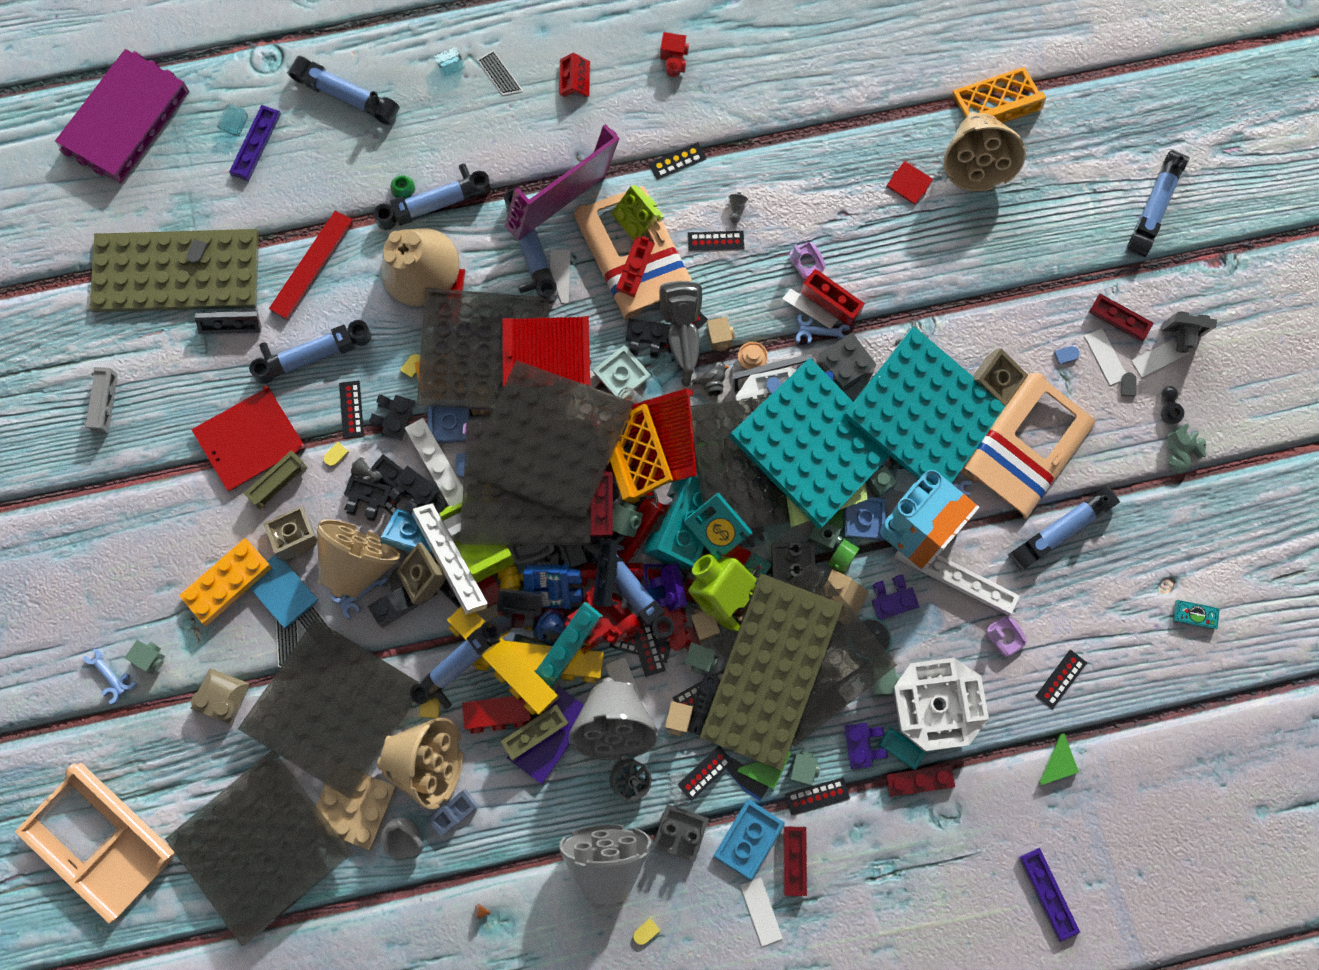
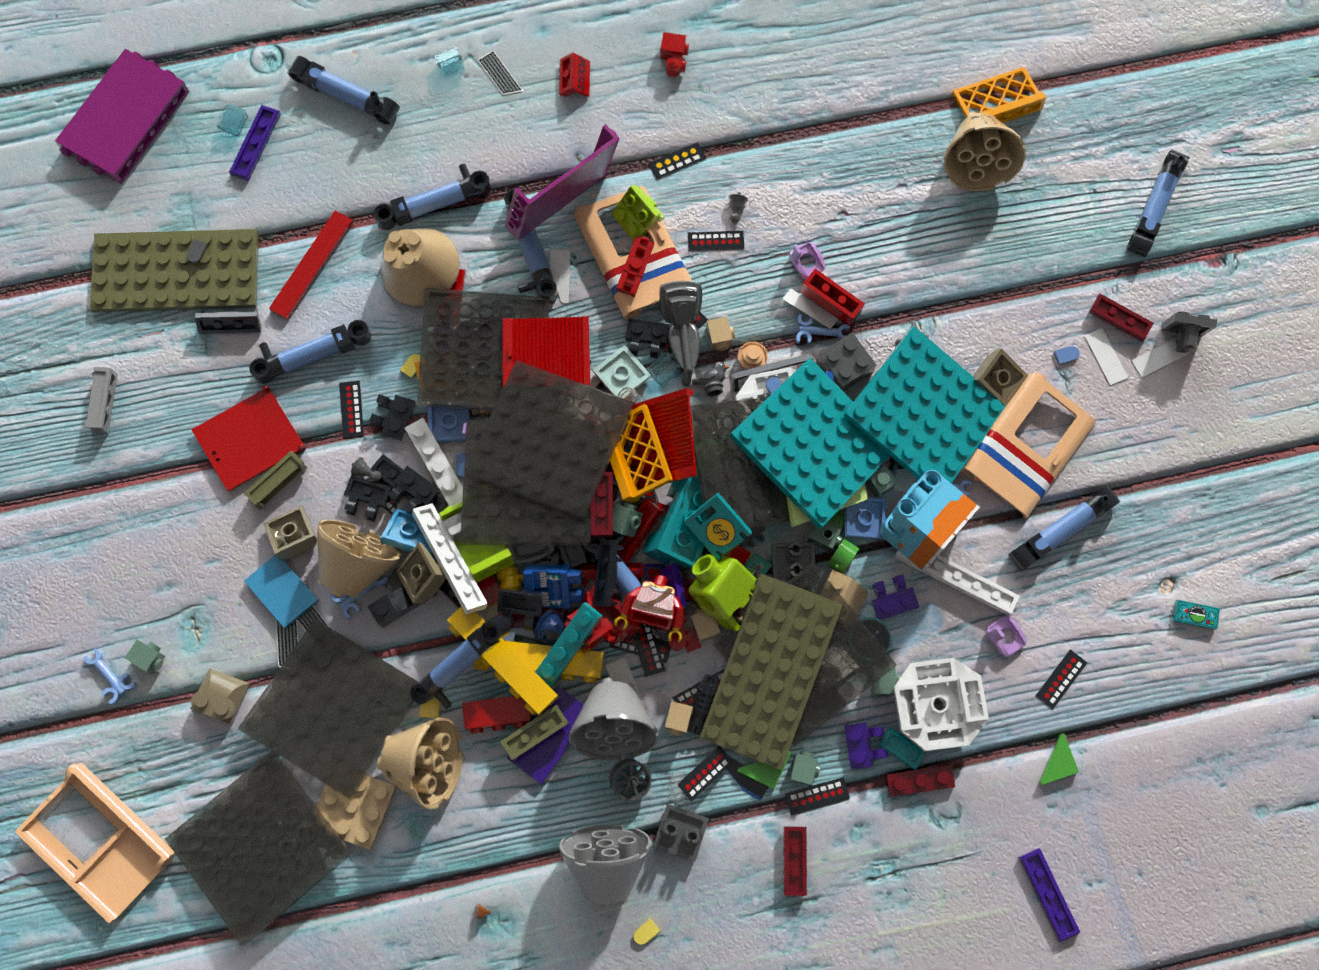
(225, 581): light orange piece -> none
(335, 454): light yellow piece -> none
(401, 839): light grey hair -> none
(406, 191): green plate -> none
(452, 813): sand blue slope -> none
(654, 606): none -> torso
(700, 658): sand green brick -> none
(749, 839): dark azure tile -> none
(761, 911): white sticker -> none
(909, 182): red piece -> none
(1128, 384): dark grey piece -> none
(1170, 395): black plate -> none
(1181, 444): sand green animal -> none

